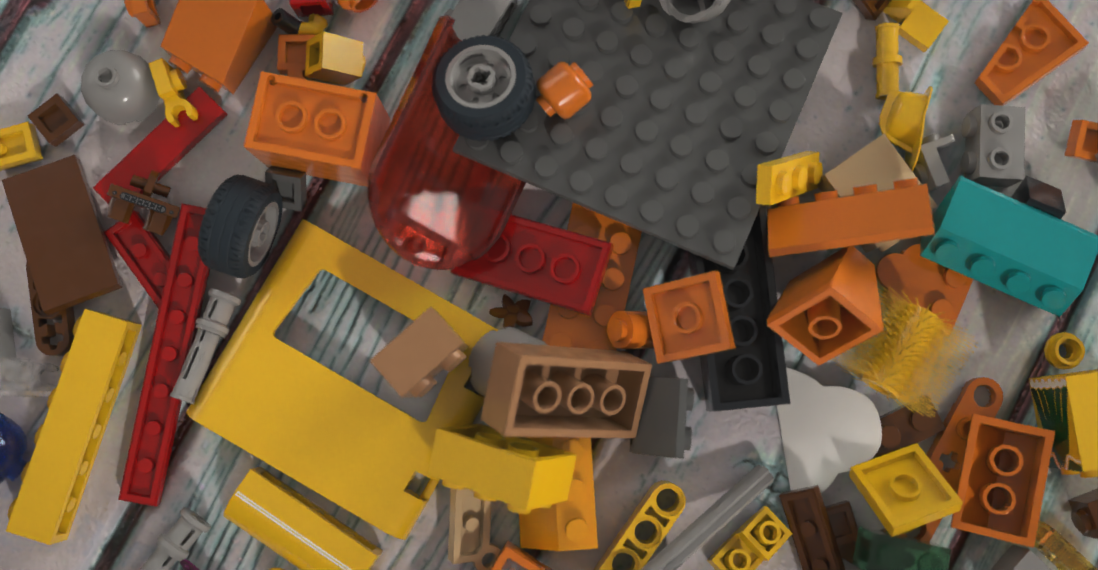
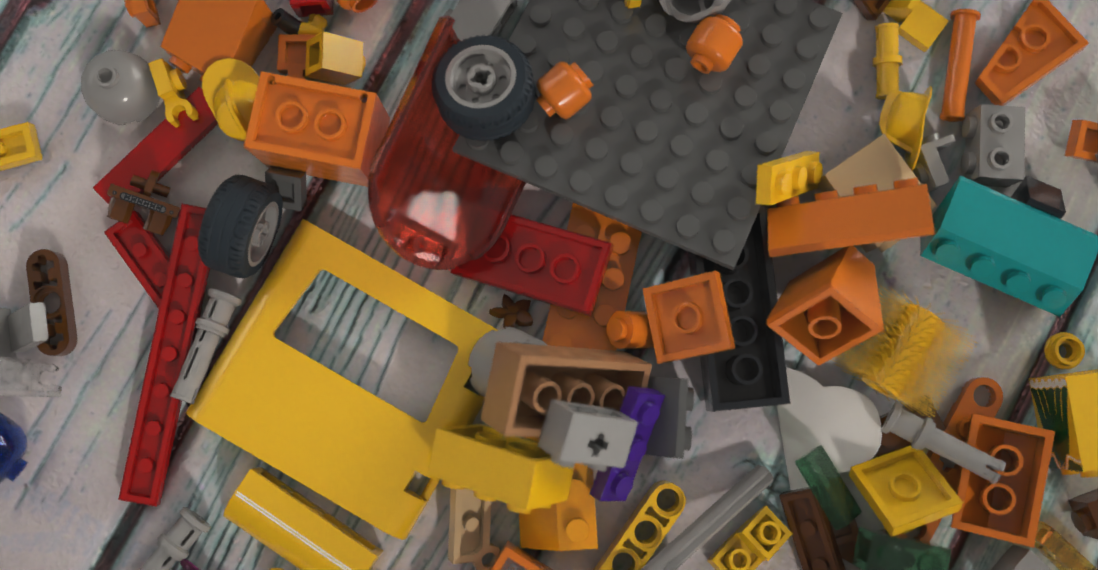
(28, 327): none -> light grey tile
(56, 120): reddish brown plate -> none
(61, 234): reddish brown tile -> none
(73, 427): yellow brick -> none
(230, 93): none -> yellow piece
(420, 355): medium nougat brick -> none
(586, 435): none -> light grey brick
(644, 407): none -> dark purple plate
(714, 44): none -> orange head
(828, 487): none -> clear green tile
(924, 433): none -> light grey pin
(925, 280): orange plate -> none
(959, 64): none -> orange pin

